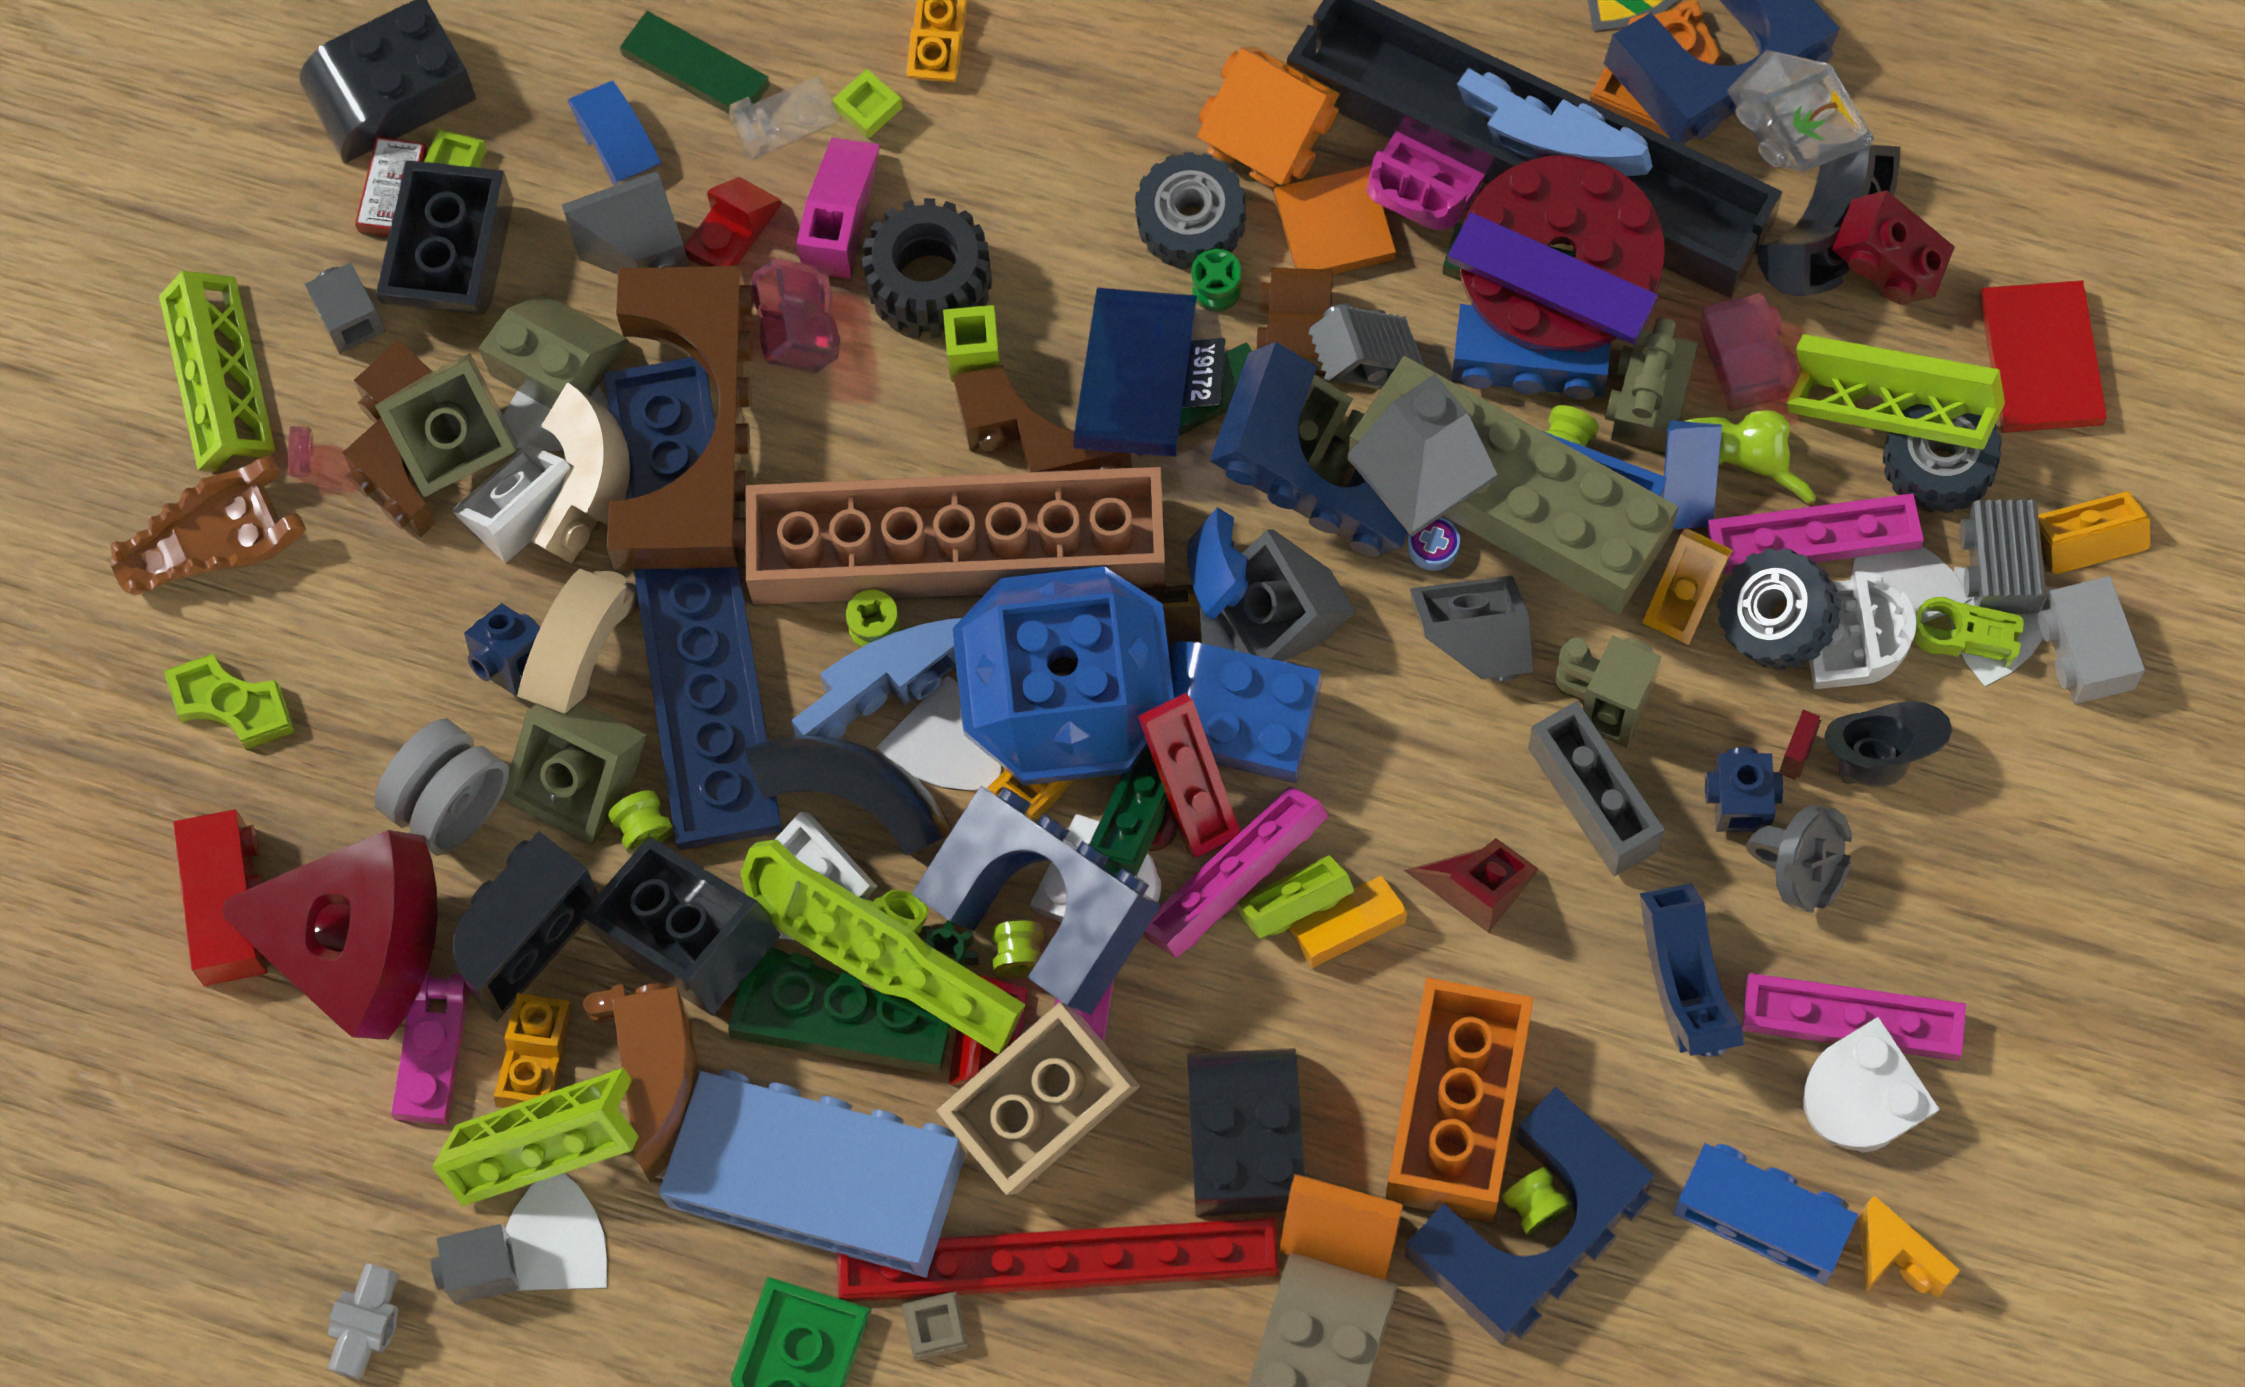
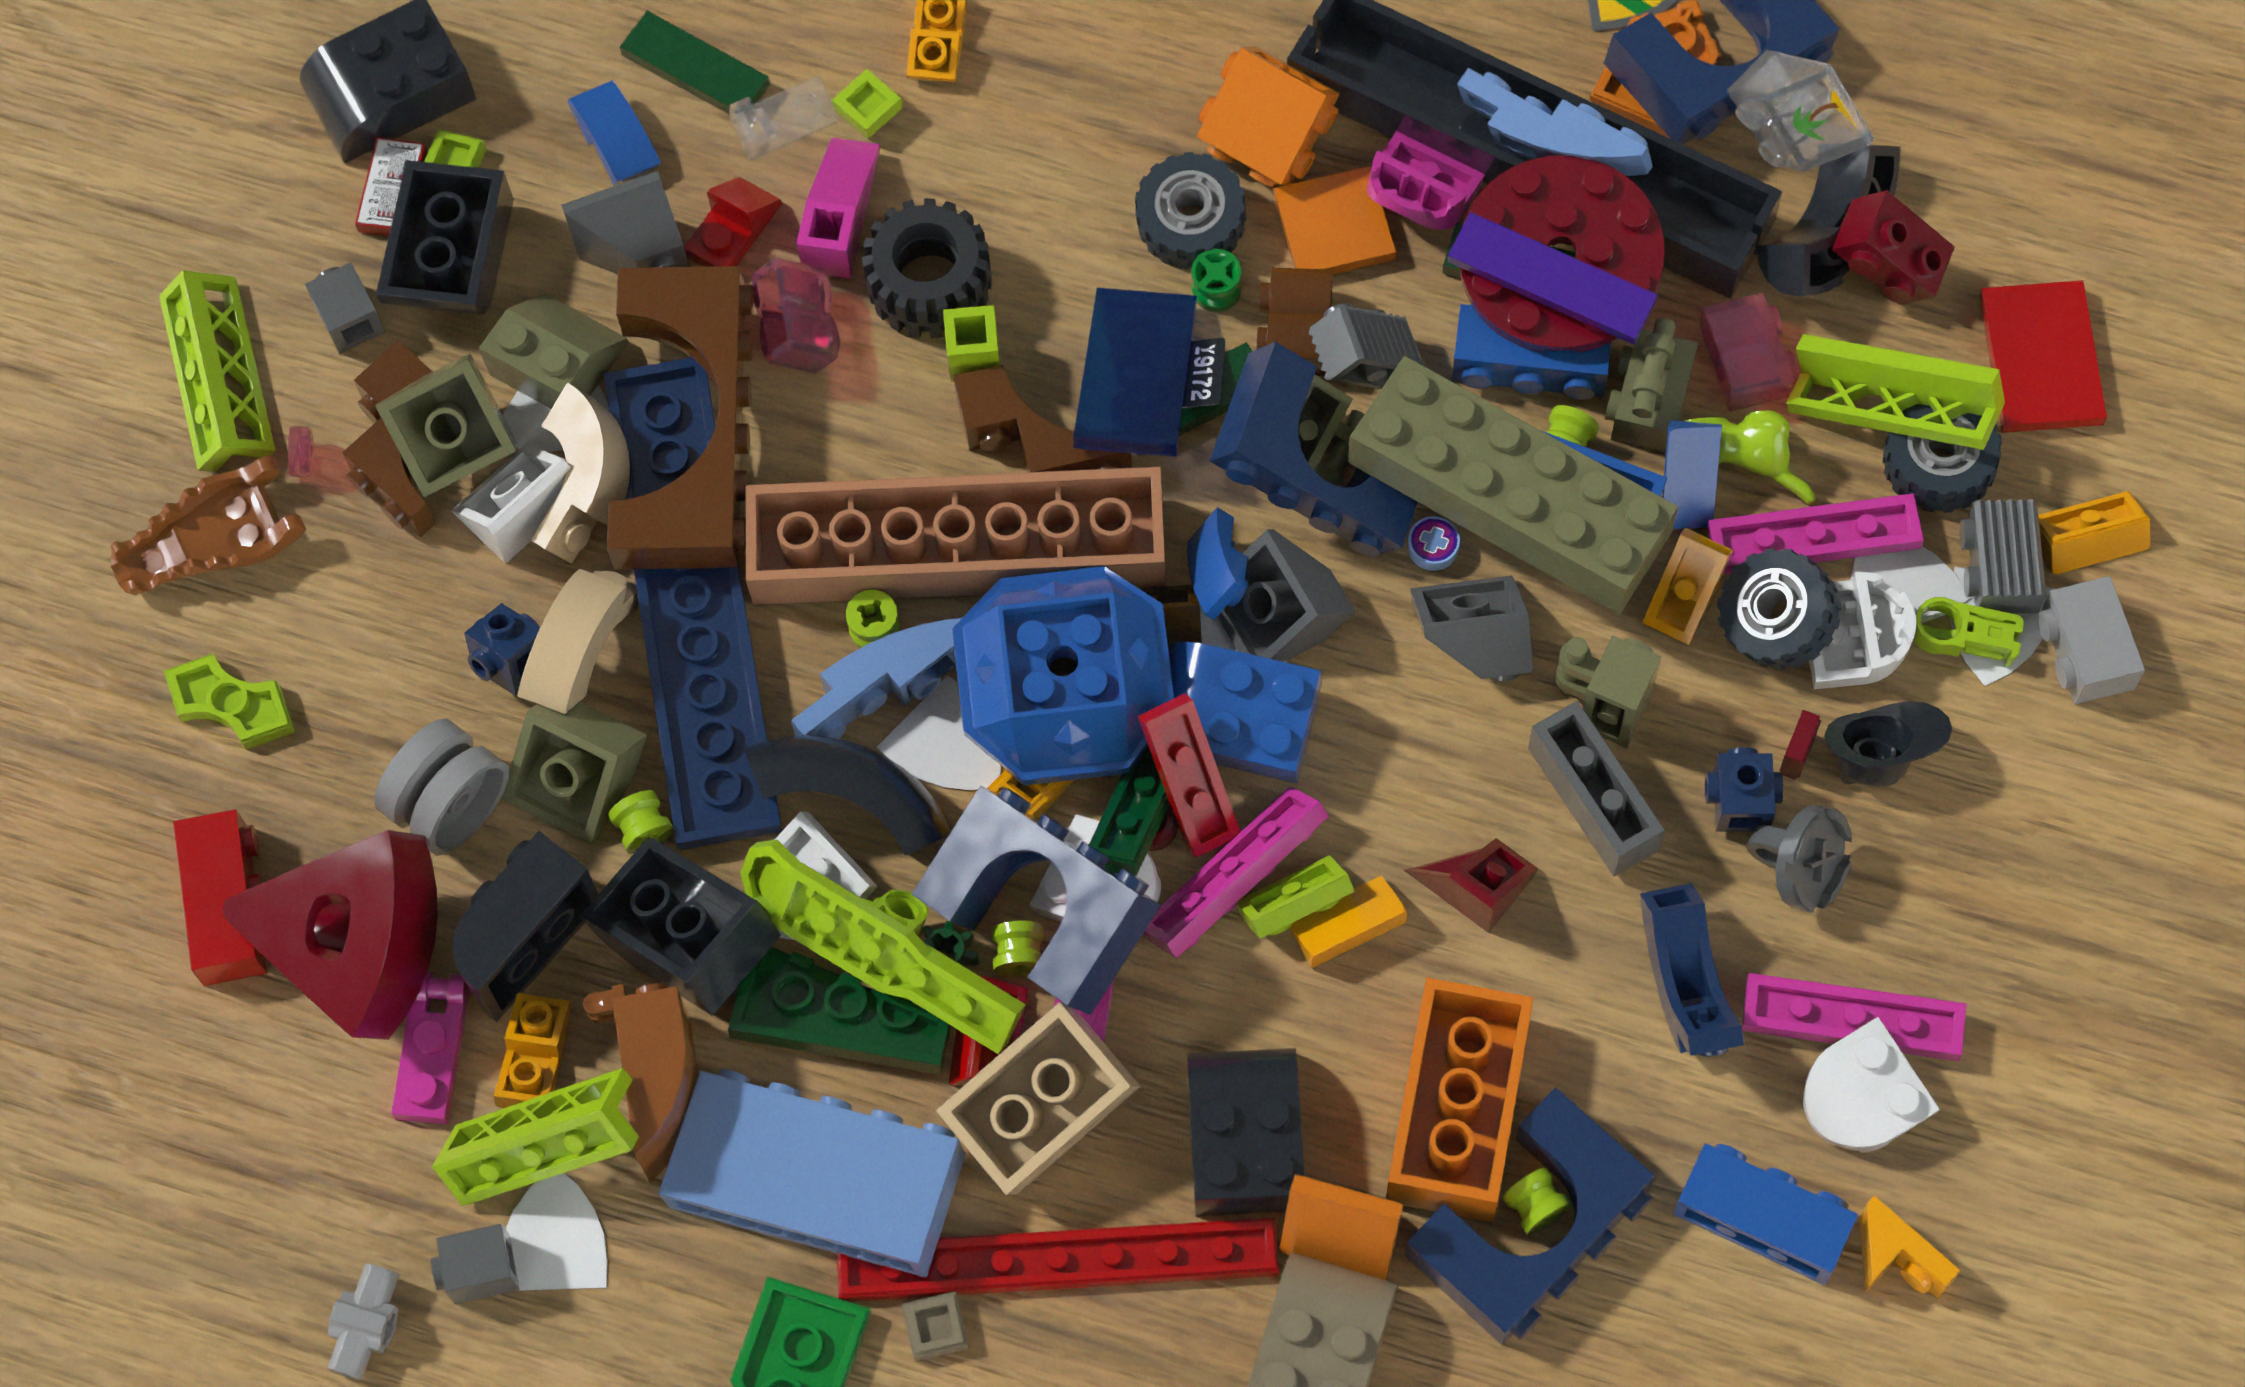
(1423, 456): dark grey slope -> none

